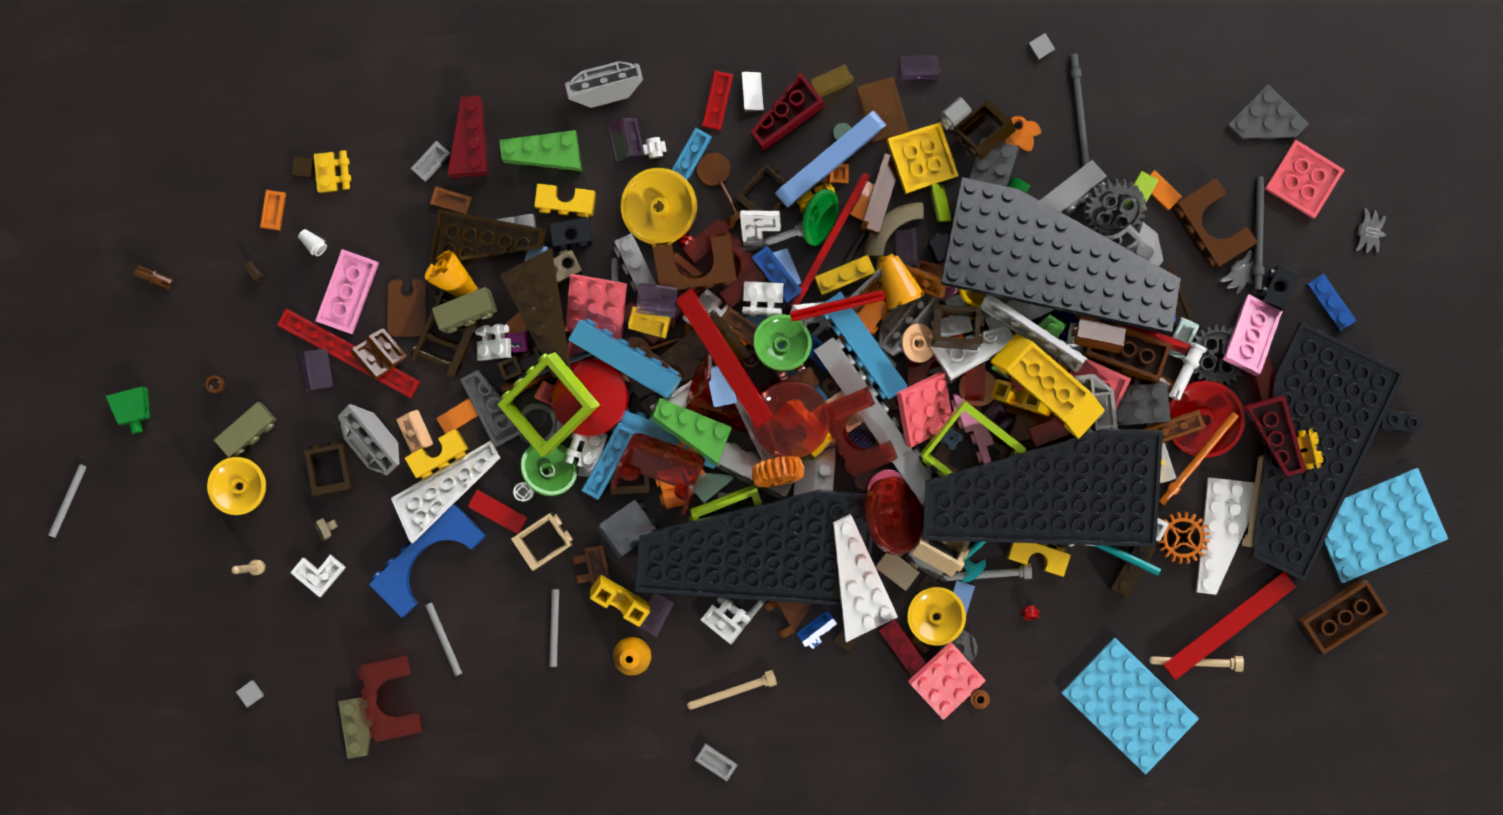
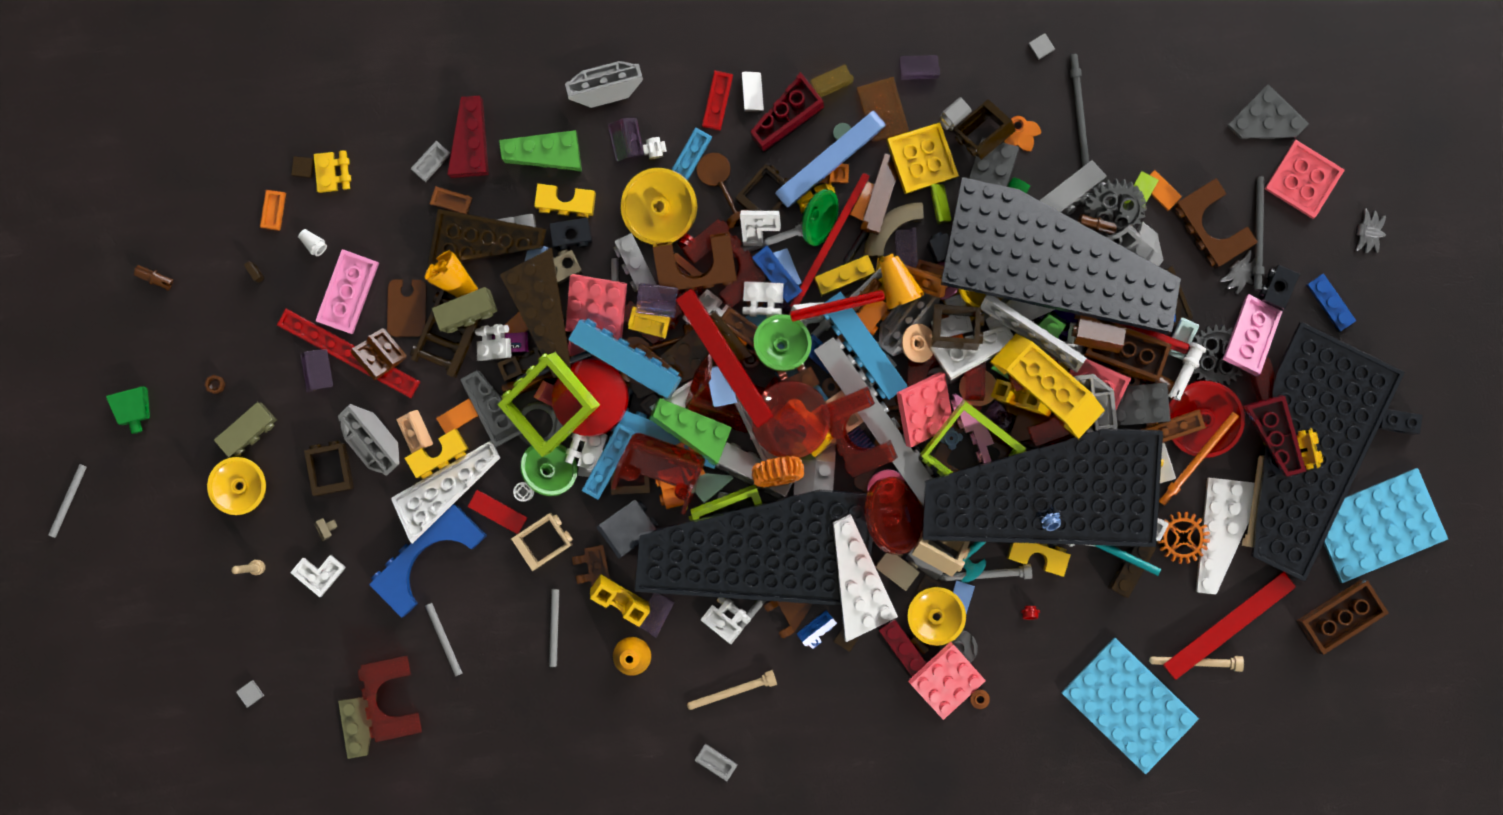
(1051, 521): none -> medium blue plate
(1097, 224): none -> reddish brown axle

